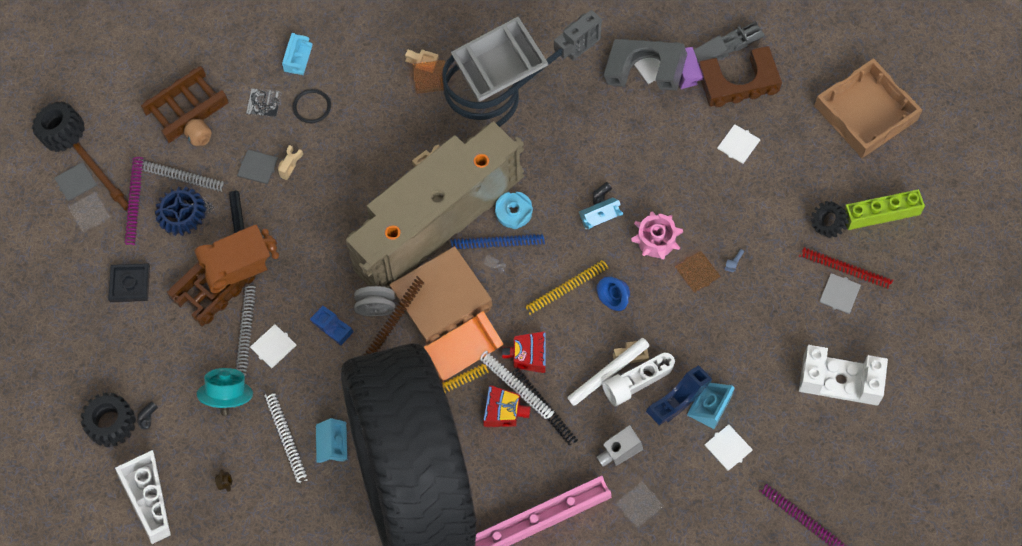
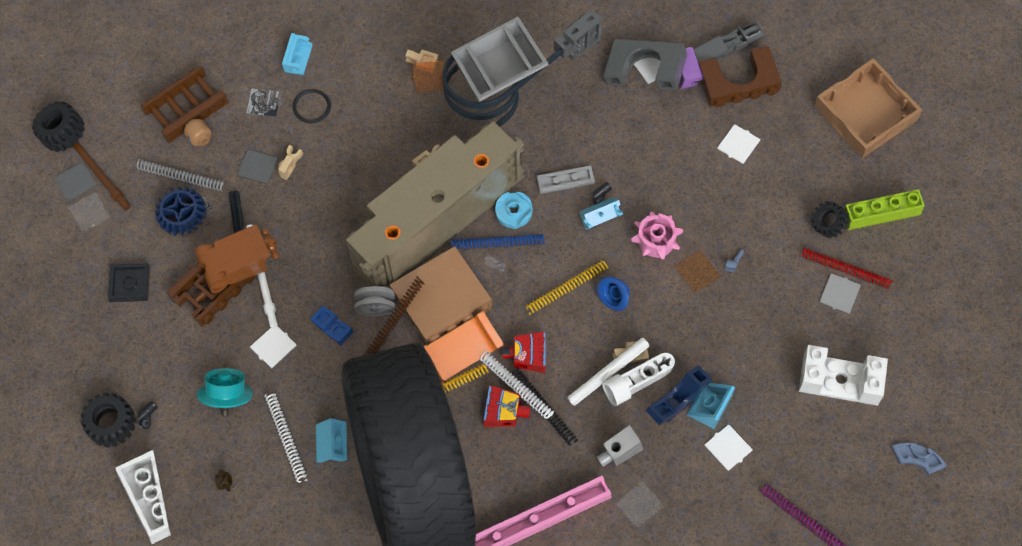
(134, 200): magenta piece -> none
(252, 294): light grey piece -> none
(269, 307): none -> white bar
(565, 179): none -> light grey tile
(918, 455): none -> sand blue tile

